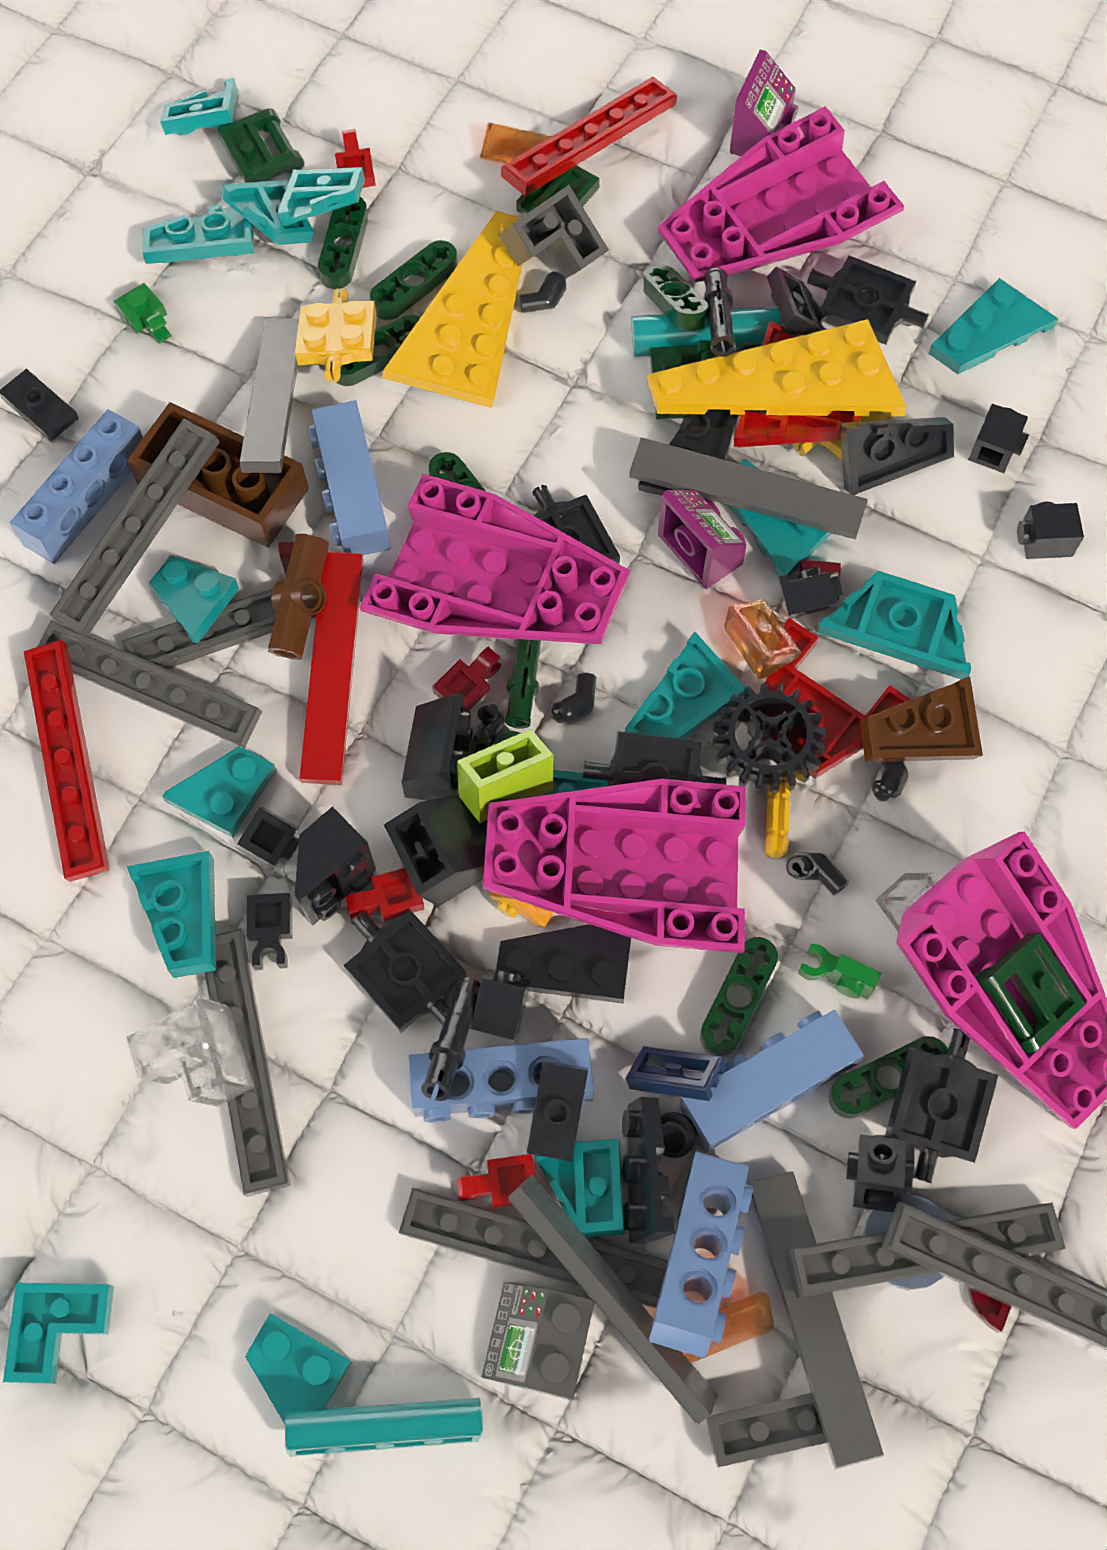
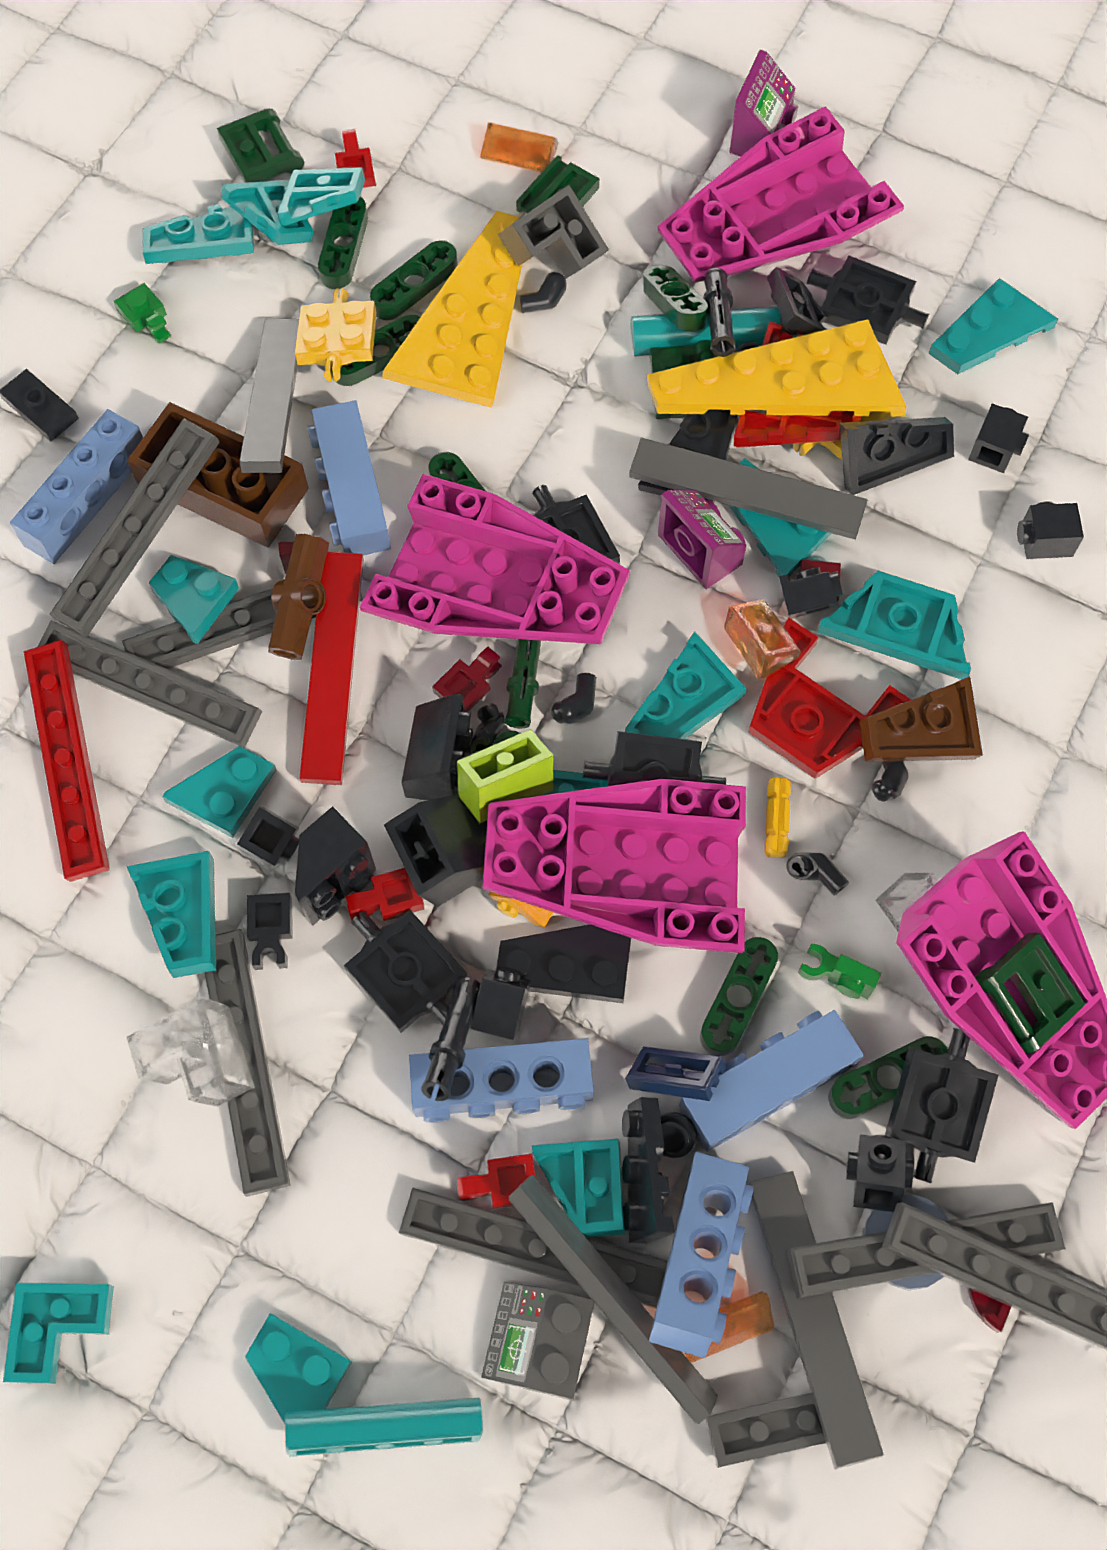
(200, 110): teal wing -> none
(557, 1110): black plate -> none
(588, 136): red tile -> none
(750, 712): black gear -> none

